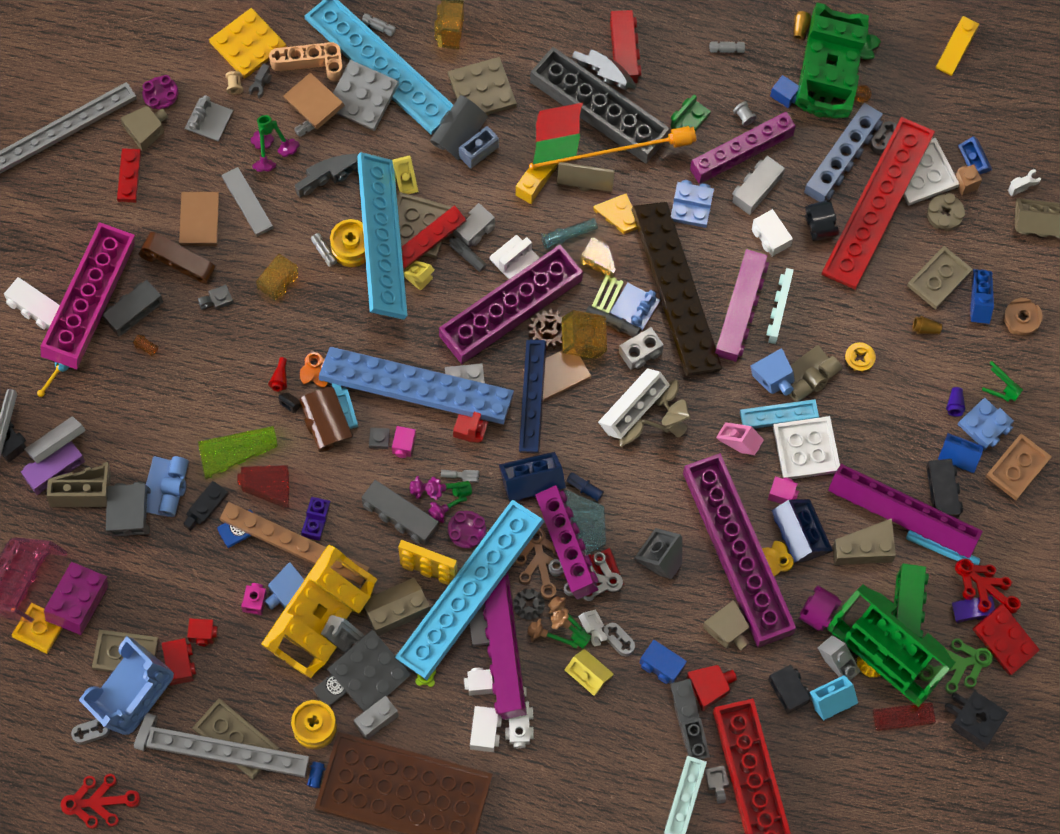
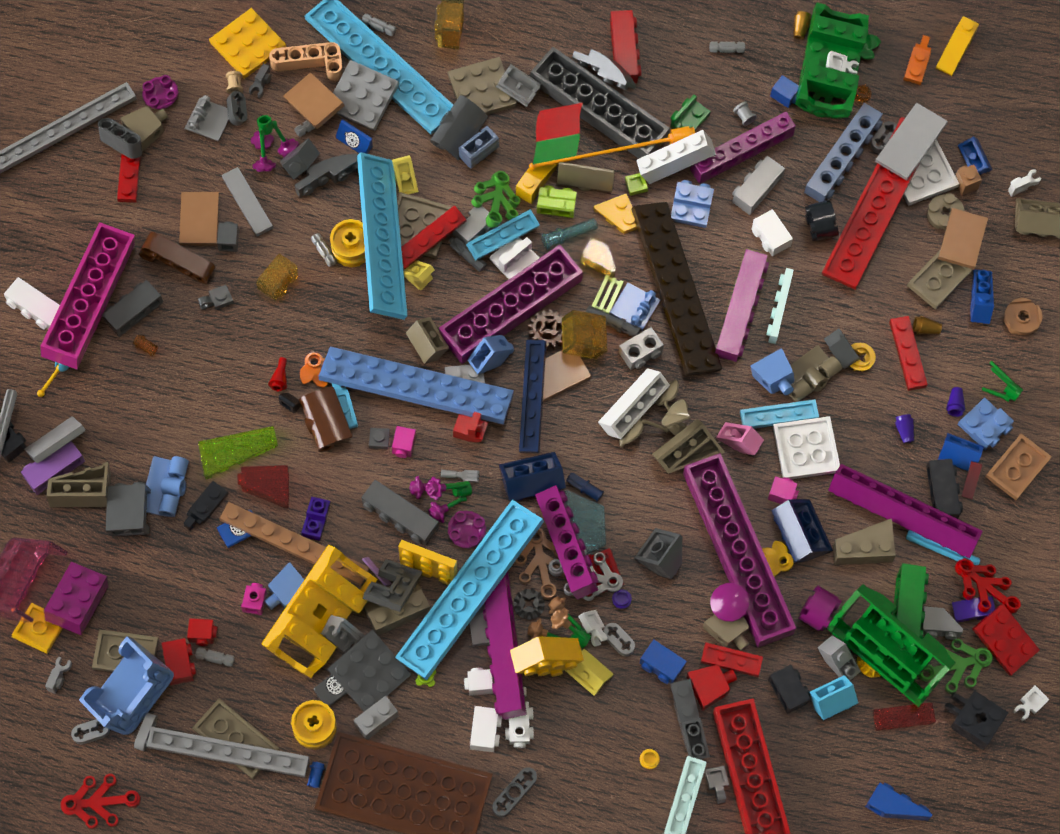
(56, 678): none -> light grey plate
(120, 138): none -> dark grey beam
(214, 656): none -> light grey axle
(228, 237): none -> dark grey brick
(239, 108): none -> dark grey beam
(300, 158): none -> dark grey slope
(354, 137): none -> blue slope
(375, 570): none -> lavender window
(404, 583): none -> dark grey plate
(427, 340): none -> dark tan brick
(490, 353): none -> medium blue torso
(500, 800): none -> dark grey beam
(501, 182): none -> bright green plant
(503, 235): none -> medium azure plate
(518, 85): none -> light grey hinge
(547, 656): none -> yellow brick
(556, 201): none -> lime brick
(621, 599): none -> dark purple plate
(636, 184): none -> lime plate
(649, 759): none -> yellow plate
(676, 157): none -> white brick
(687, 447): none -> dark tan wedge
(729, 602): none -> magenta dish
(731, 659): none -> red plate
(839, 62): none -> white plate
(841, 348): none -> dark grey slope
(893, 805): none -> blue slope
(905, 427): none -> dark purple cone
(908, 353): none -> red plate
(911, 141): none -> light grey tile
(918, 62): none -> orange hinge
(940, 623): none -> light grey slope
(963, 238): none -> medium nougat tile
(971, 480): none -> dark red window
(1032, 701): none -> white plate

